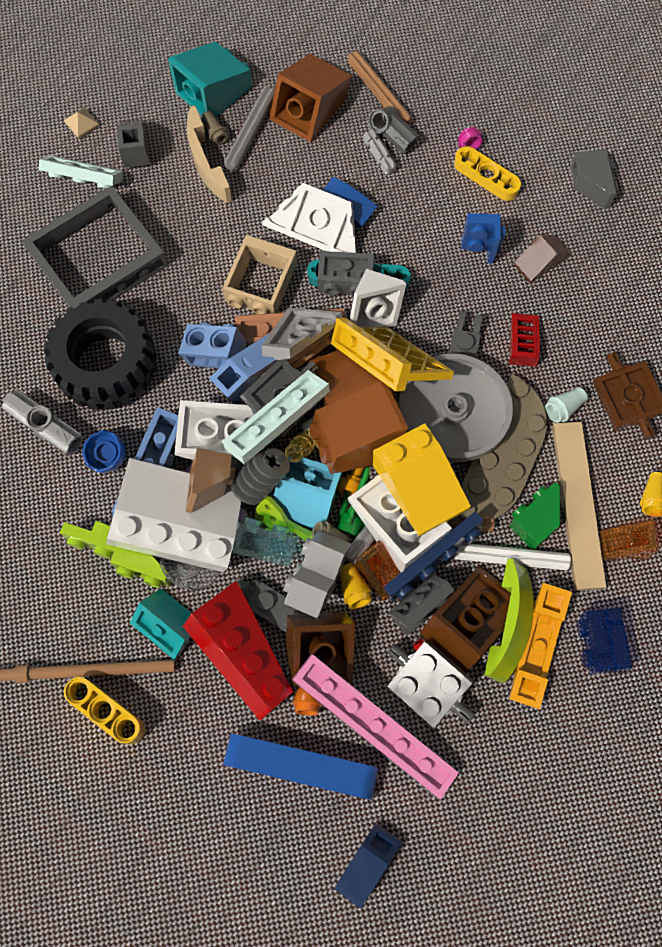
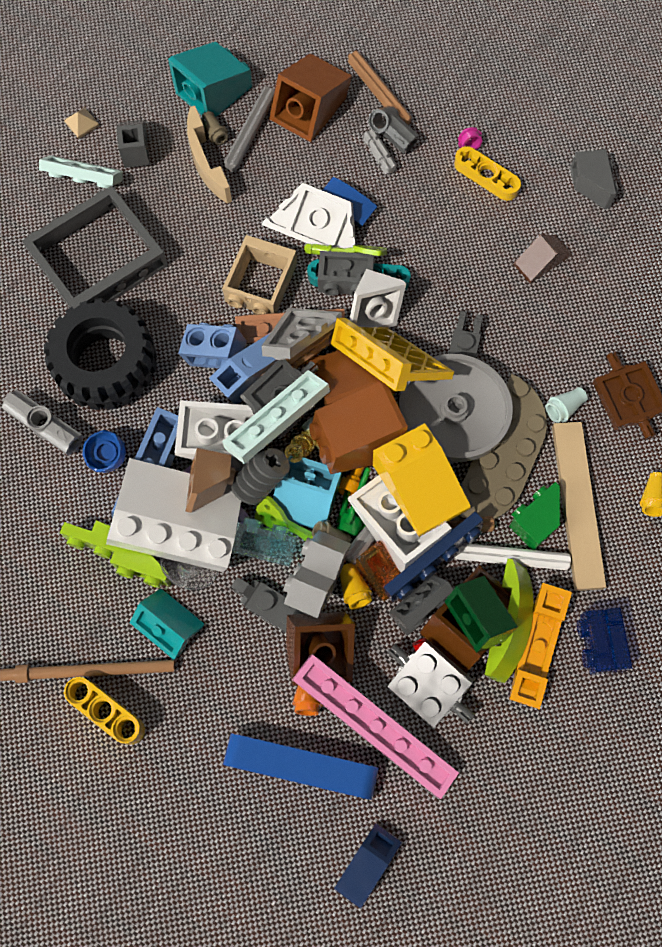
(239, 649): red wedge -> none
(372, 250): none -> lime piece
(480, 614): none -> dark green brick
(483, 233): blue bracket -> none
(524, 358): red slope -> none
(630, 541): clear orange slope -> none

